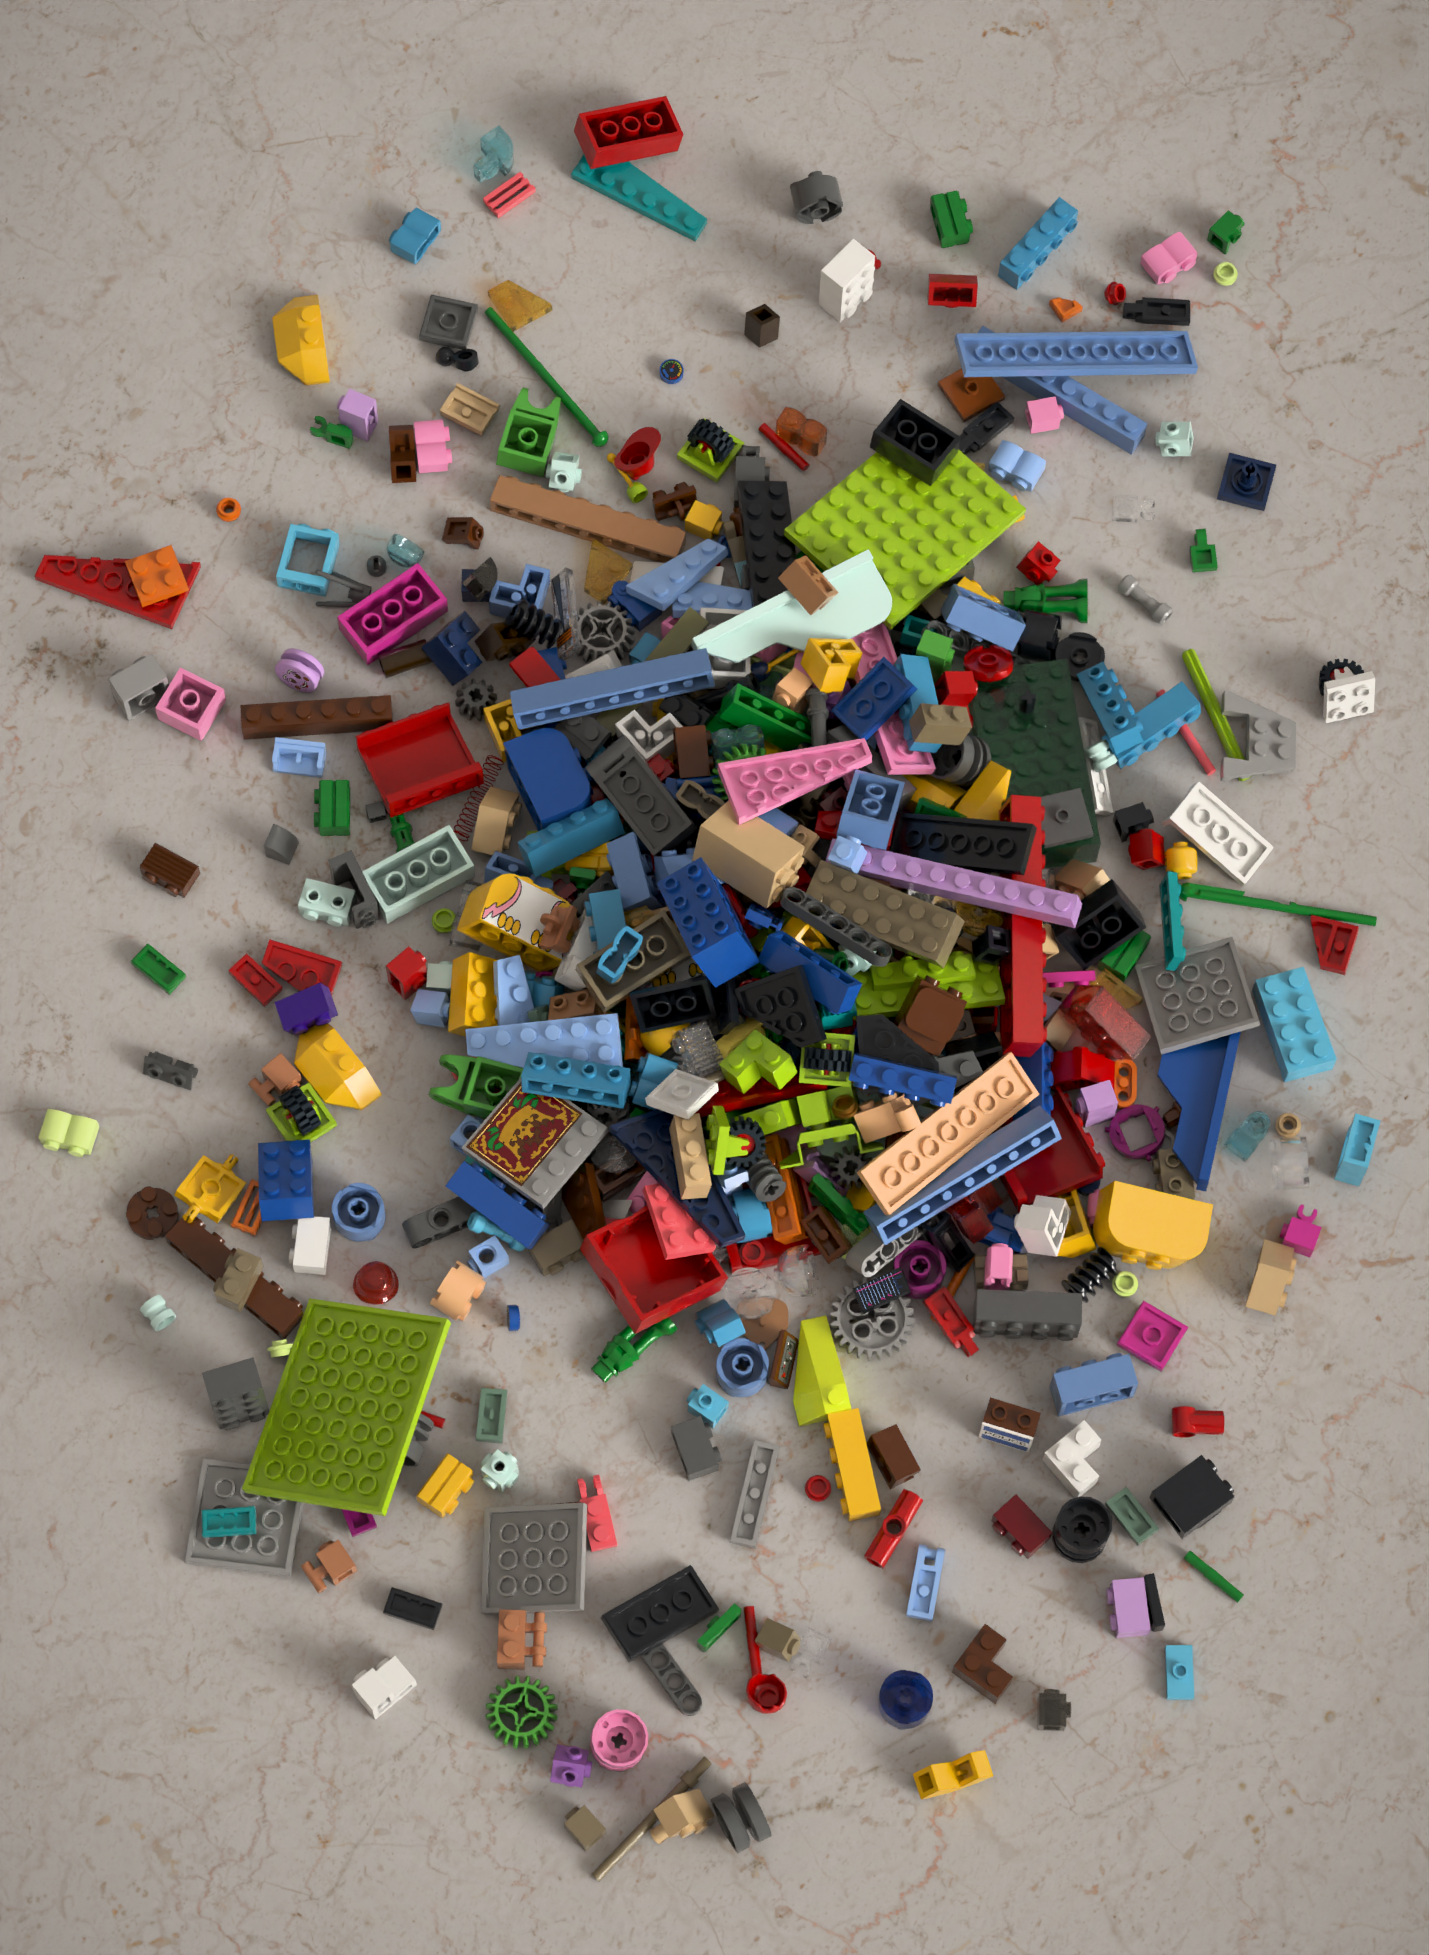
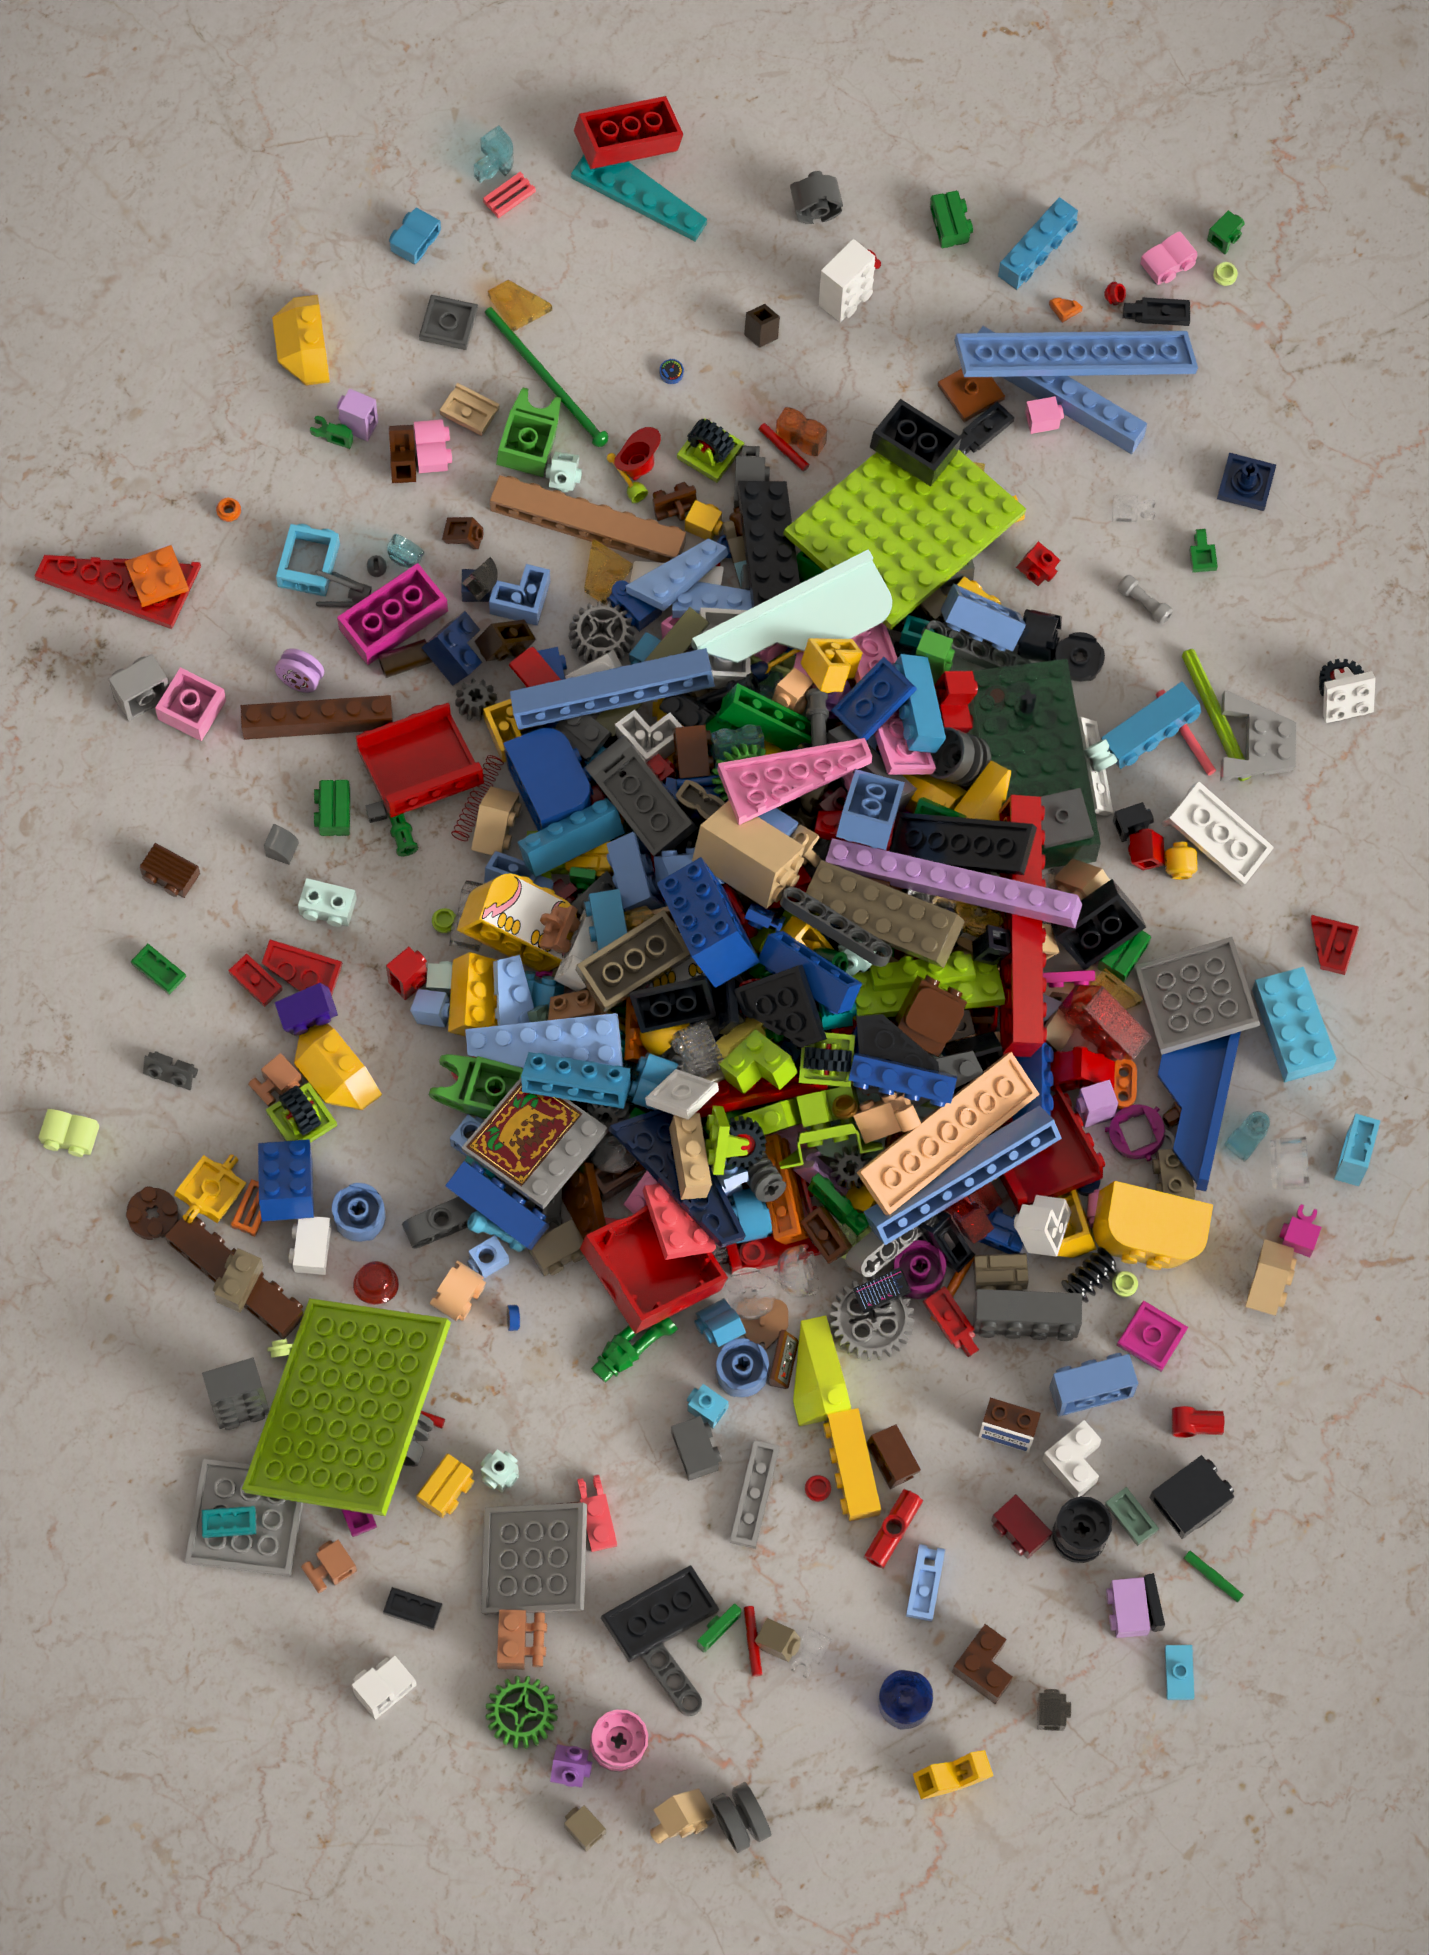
(158, 1312): light aqua wheel -> none
(299, 757): light blue hinge -> none
(346, 868): dark grey panel -> none
(419, 873): light aqua brick -> none
(463, 359): black plate -> none
(491, 1415): sand green plate -> none
(535, 621): black piece -> none
(565, 609): clear tile -> none
(616, 1208): white sticker -> none
(623, 950): dark azure brick -> none
(688, 1780): dark tan bar -> none
(766, 1693): red hair -> none
(808, 584): medium nougat hinge -> none
(848, 853): light blue brick -> none
(940, 724): dark tan brick -> none
(952, 290): red brick -> none
(988, 663): red tile -> none
(998, 1267): bright pink brick -> none
(1016, 466): light blue brick -> none
(1034, 598): green piece -> none
(1110, 707): dark azure brick -> none
(1171, 921): teal plate -> none
(1175, 438): light aqua brick -> none
(1236, 897): green bar -> none
(1291, 1119): tan plate -> none

